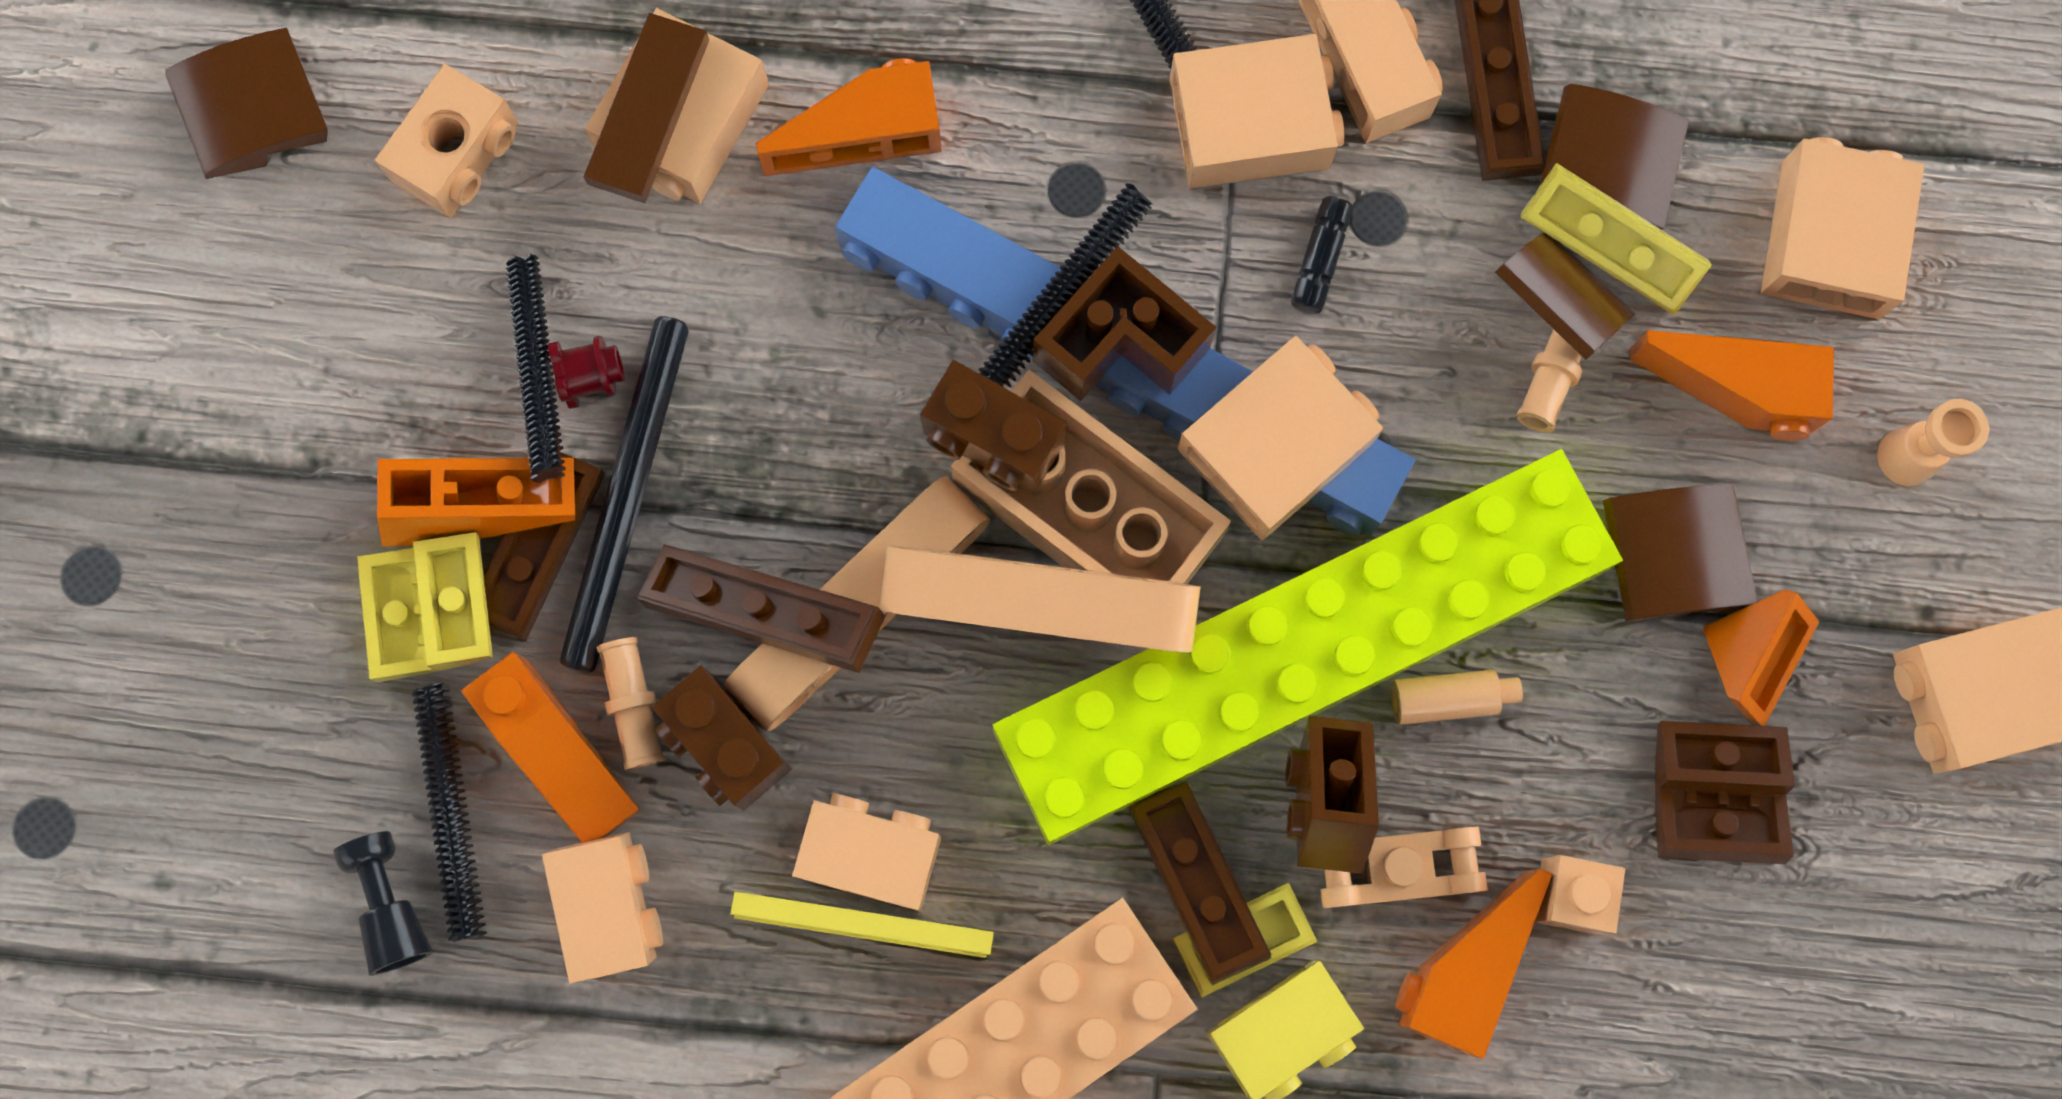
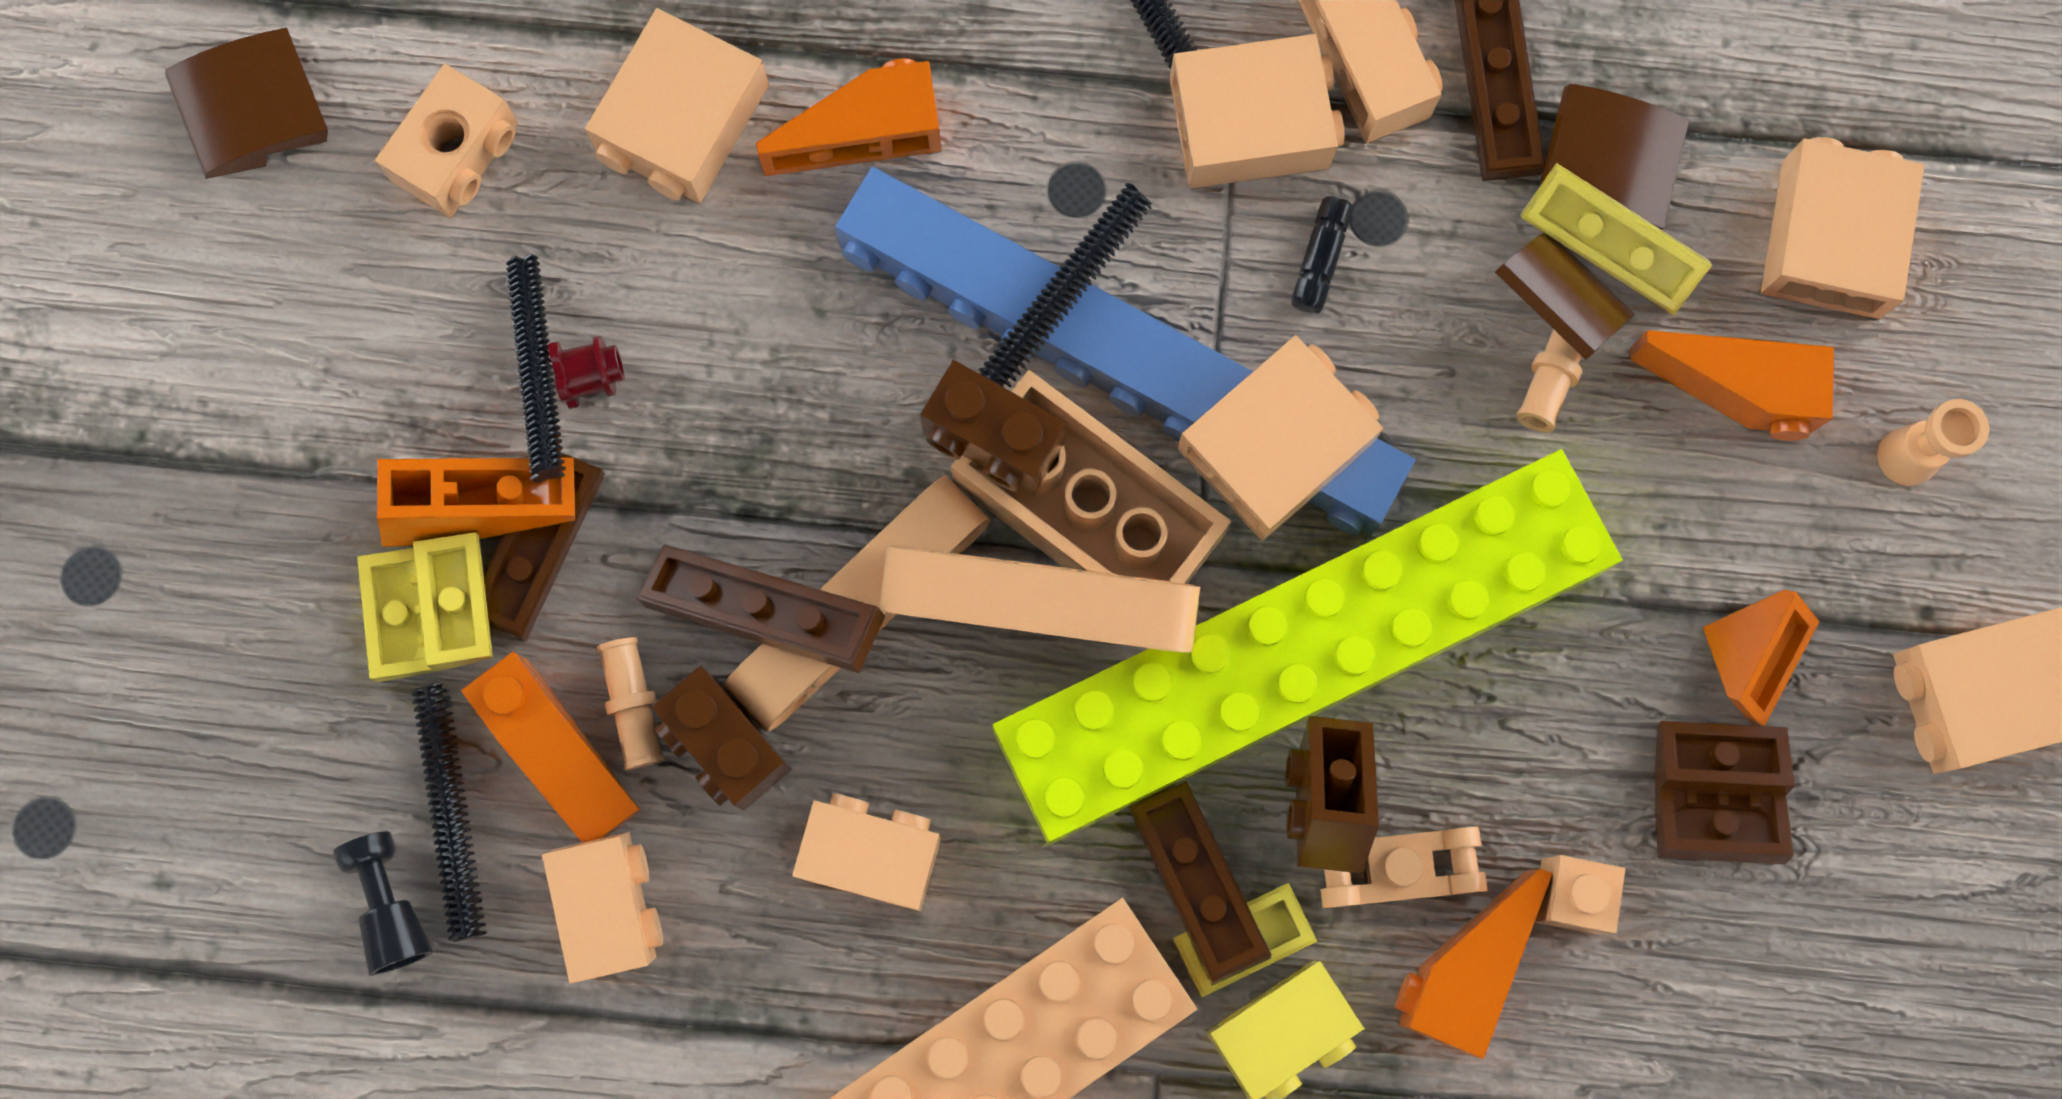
(624, 495): black axle -> none
(646, 108): reddish brown tile -> none
(862, 924): light yellow tile -> none
(1123, 314): reddish brown brick -> none
(1452, 696): light nougat cylinder -> none
(1680, 552): reddish brown slope -> none

